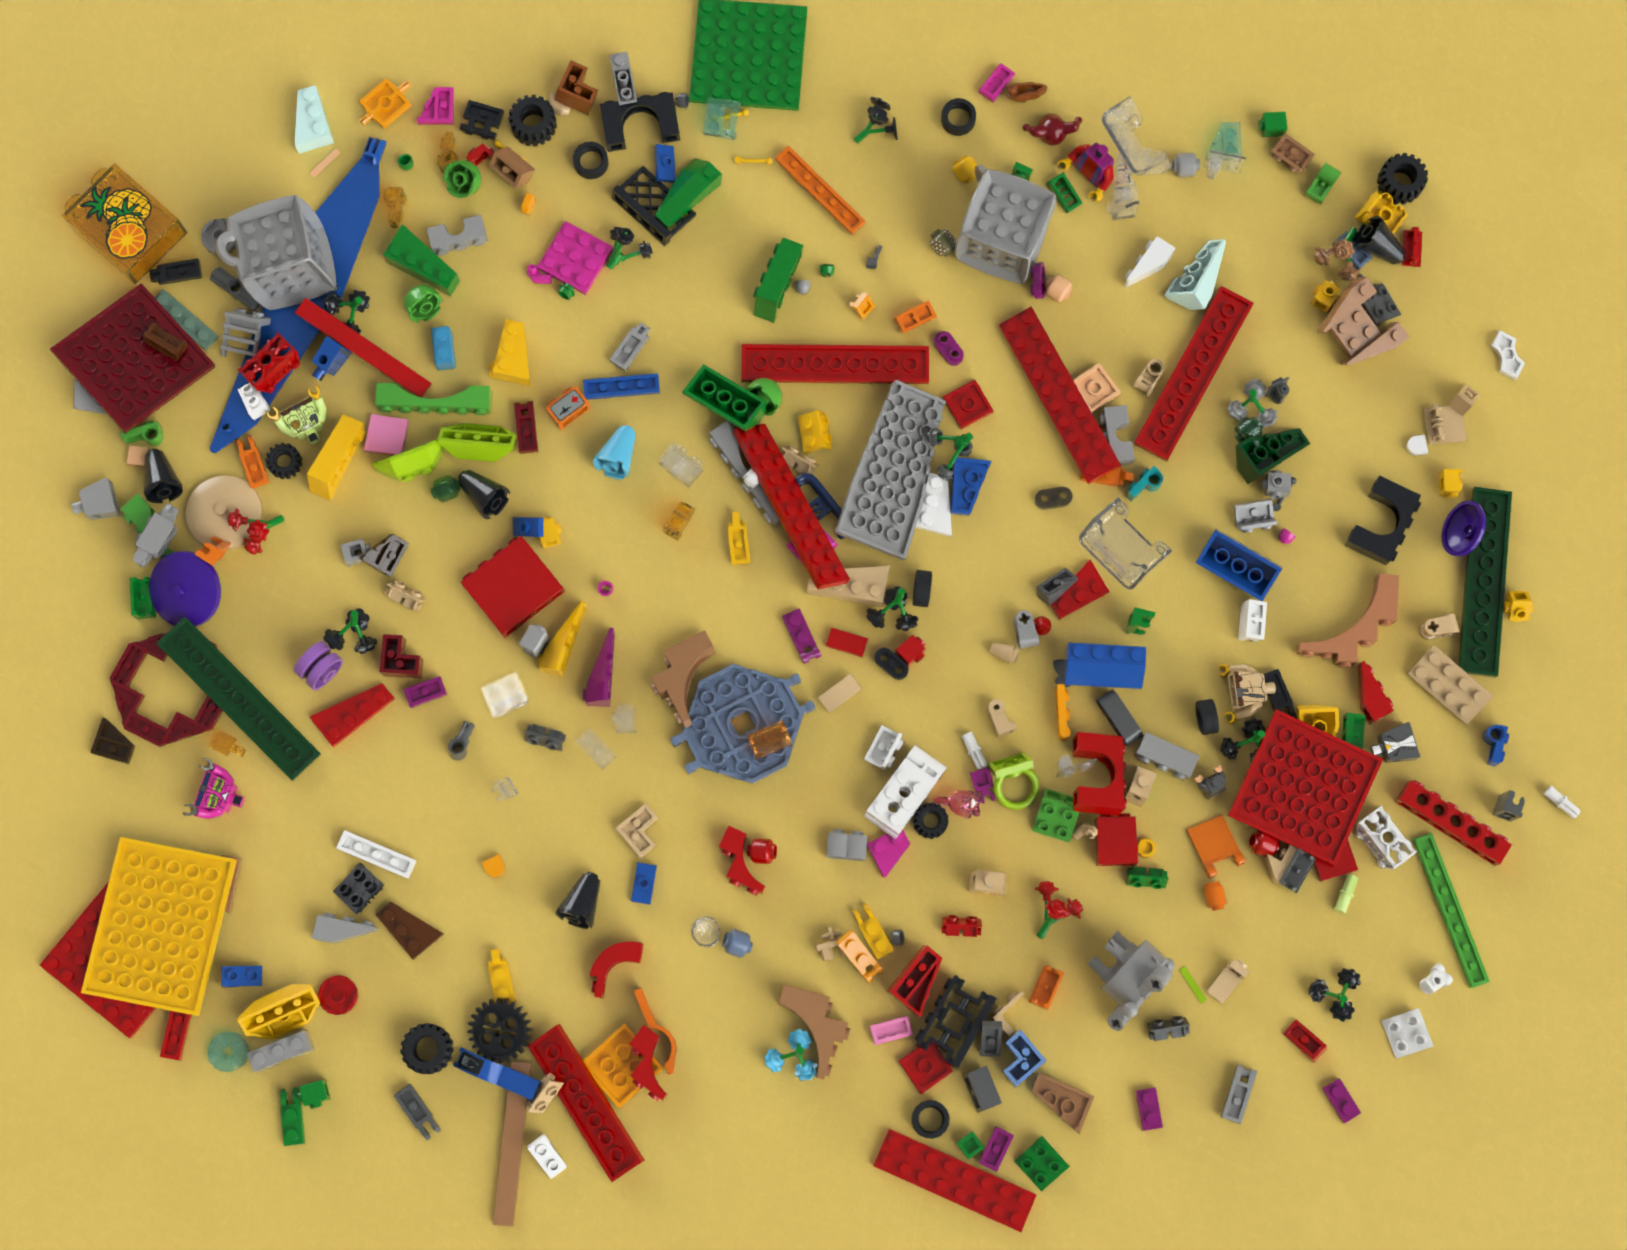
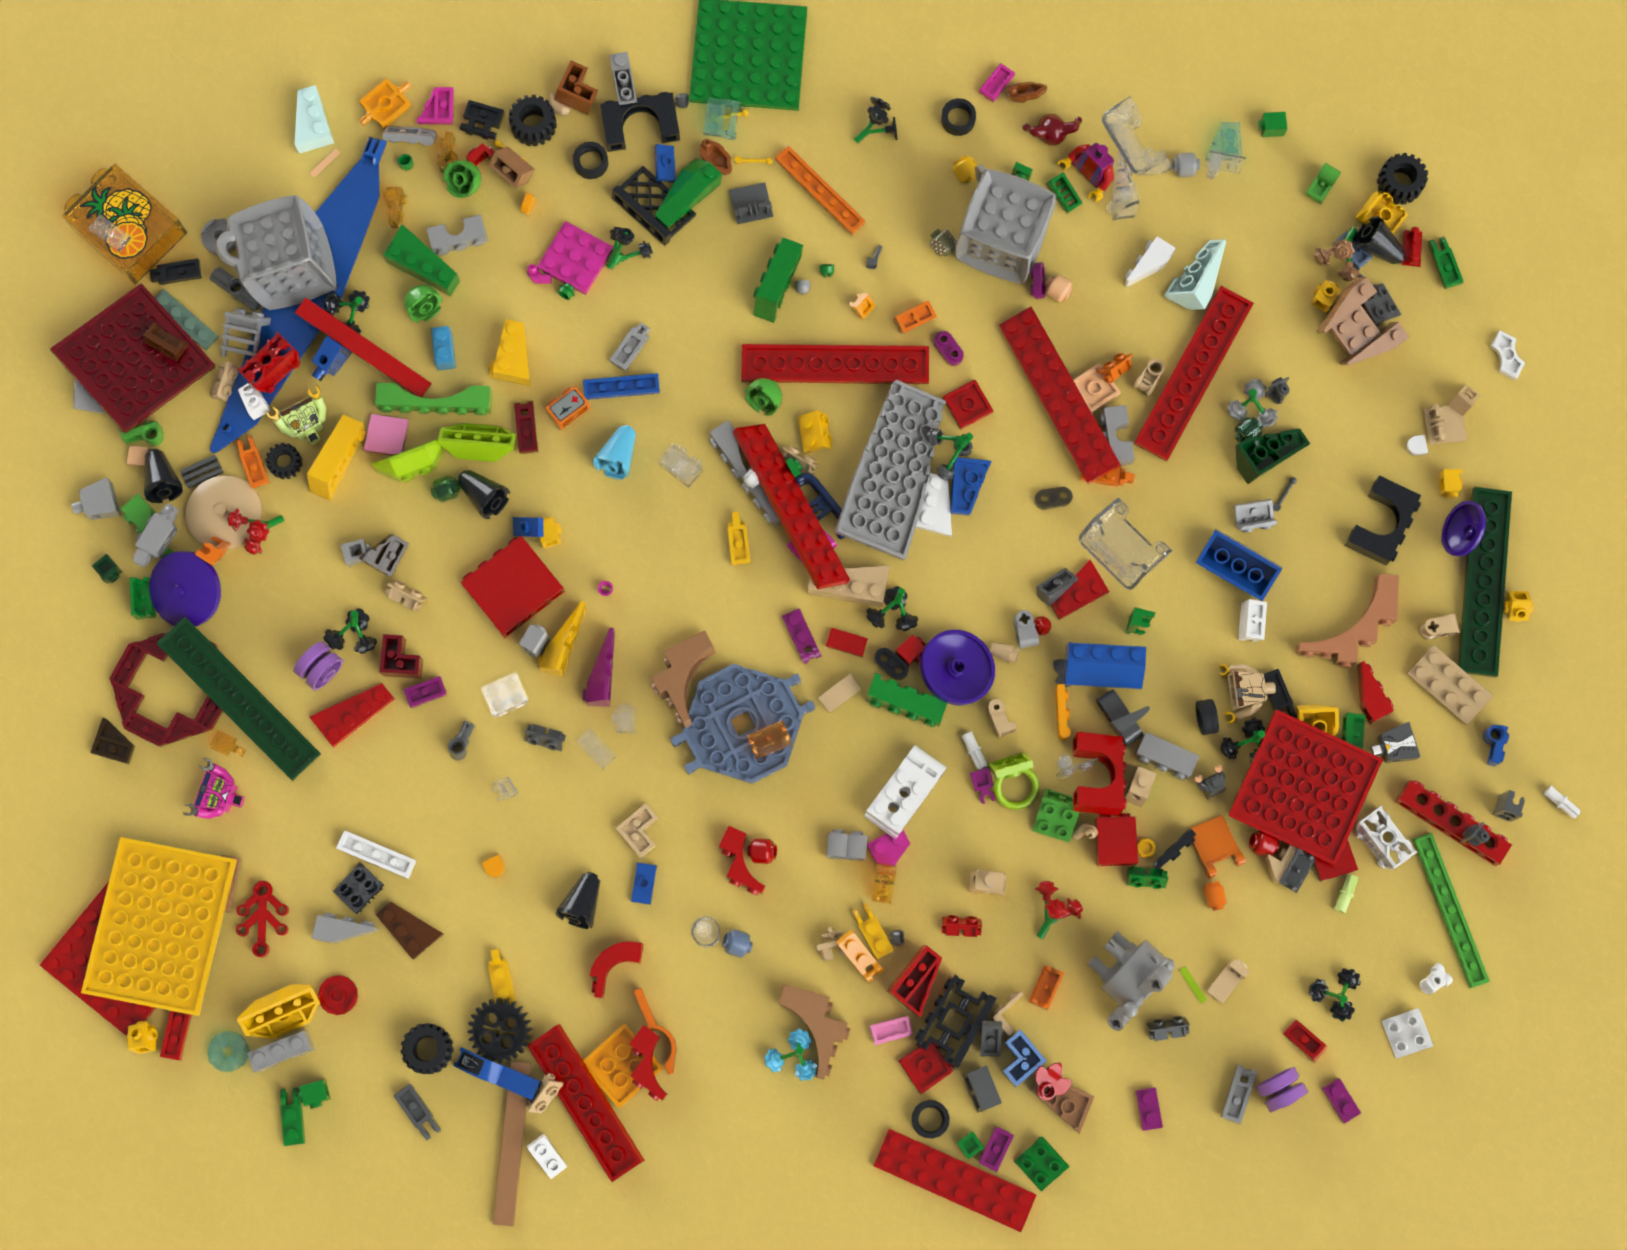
(107, 569): none -> dark green bracket
(109, 233): none -> clear plate
(142, 1037): none -> yellow brick
(185, 471): none -> dark grey tile
(227, 376): none -> tan hinge
(241, 976): blue plate -> none
(261, 915): none -> red plant
(410, 134): none -> light grey hinge
(678, 520): clear yellow leg -> none
(716, 155): none -> dark orange arm
(725, 398): green slope -> none
(751, 203): none -> dark grey hinge
(794, 466): none -> green plate
(883, 747): white bracket -> none
(884, 883): none -> clear yellow plate
(905, 701): none -> green wedge
(922, 588): black tyre -> none
(942, 820): black tyre -> none
(957, 667): none -> dark purple dish
(962, 803): clear pink animal -> none
(1053, 1079): none -> plate
(1116, 367): none -> orange hinge
(1124, 723): none -> dark grey slope
(1136, 488): teal plate -> none
(1173, 851): none -> black hinge
(1277, 484): light grey brick -> none
(1283, 1092): none -> medium lavender wheel
(1286, 536): dark pink hinge -> none
(1293, 153): medium nougat bracket -> none
(1445, 263): none -> green hinge
(1475, 835): none -> dark grey hinge

